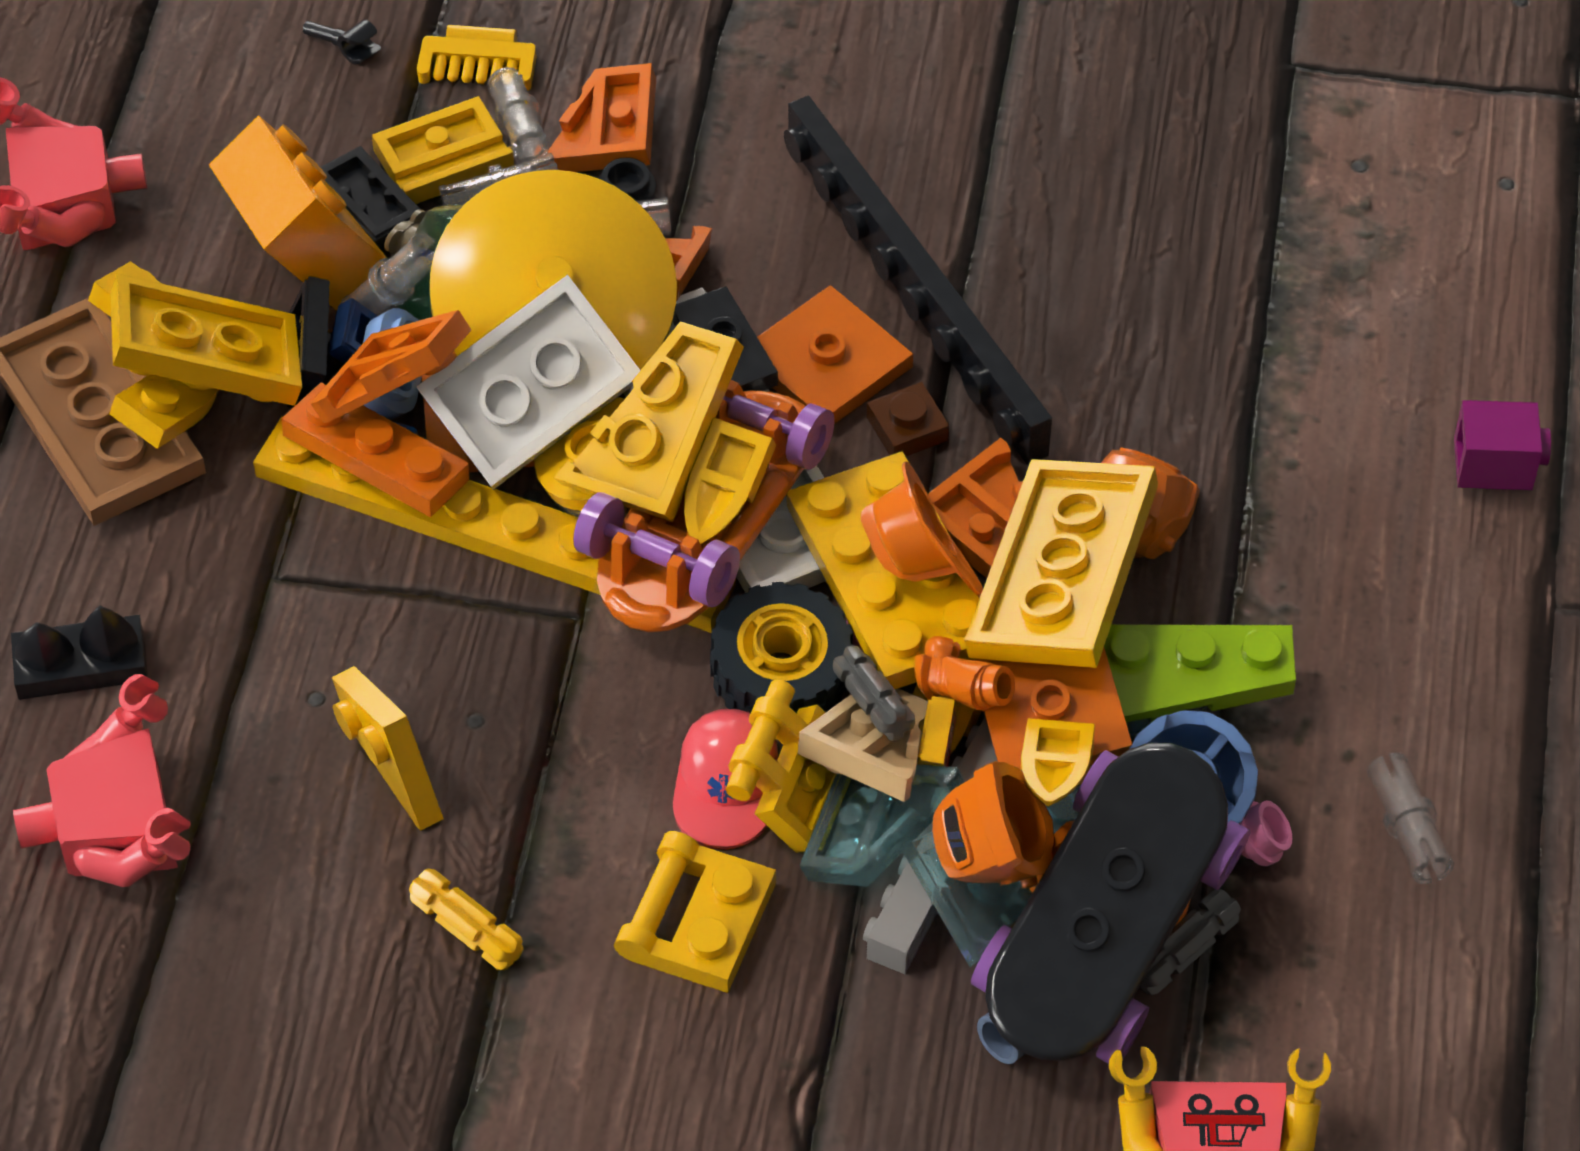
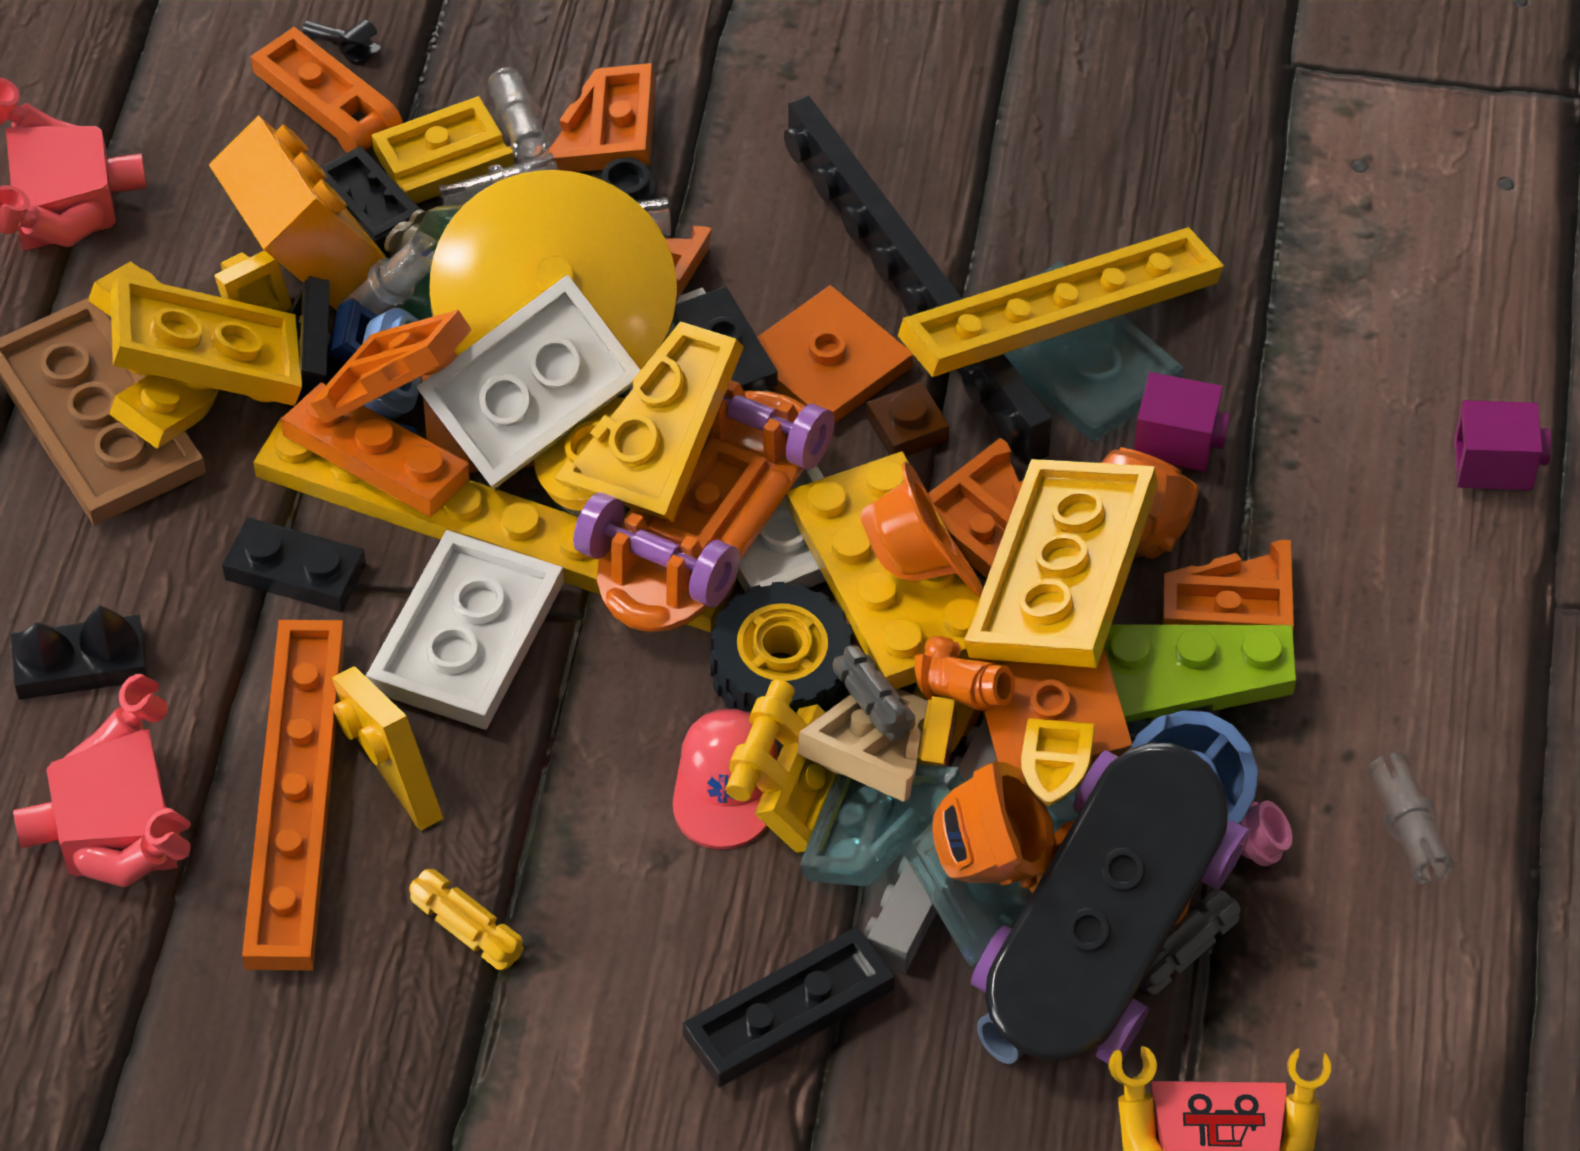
(254, 281): none -> yellow tile
(294, 564): none -> black plate
(294, 797): none -> orange plate
(324, 89): none -> orange plate
(466, 629): none -> white plate
(475, 47): yellow piece -> none
(717, 919): yellow plate -> none
(724, 477): yellow plate -> none
(788, 1006): none -> black plate
(1059, 301): none -> yellow plate
(1094, 372): none -> clear light blue tile
(1181, 421): none -> magenta brick
(1232, 591): none -> orange wing

